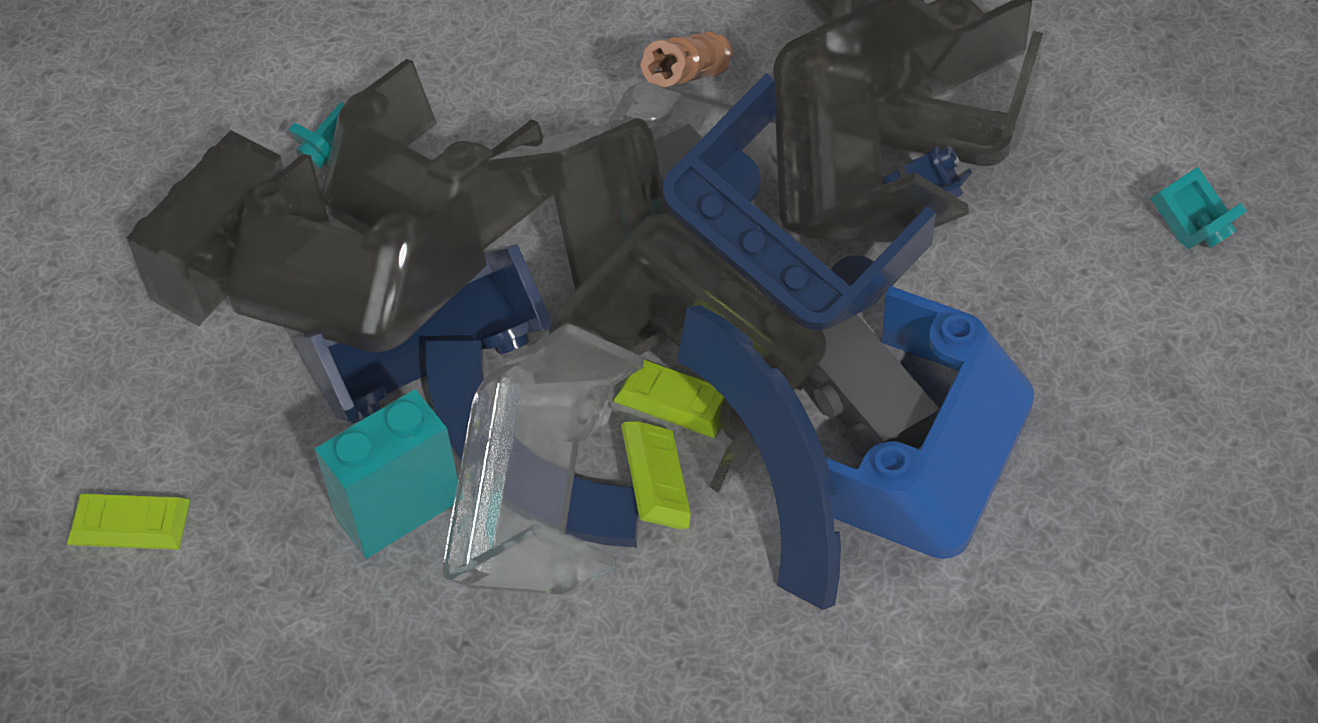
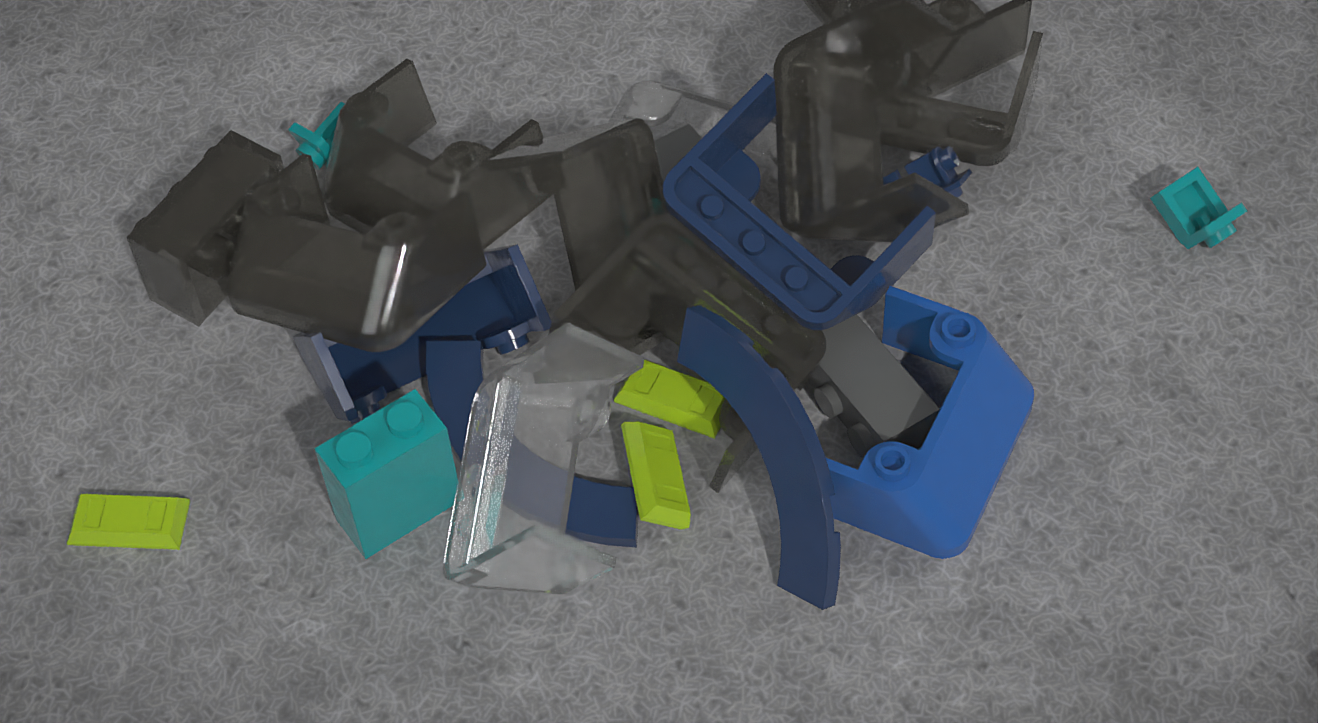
(686, 58): nougat piece -> none

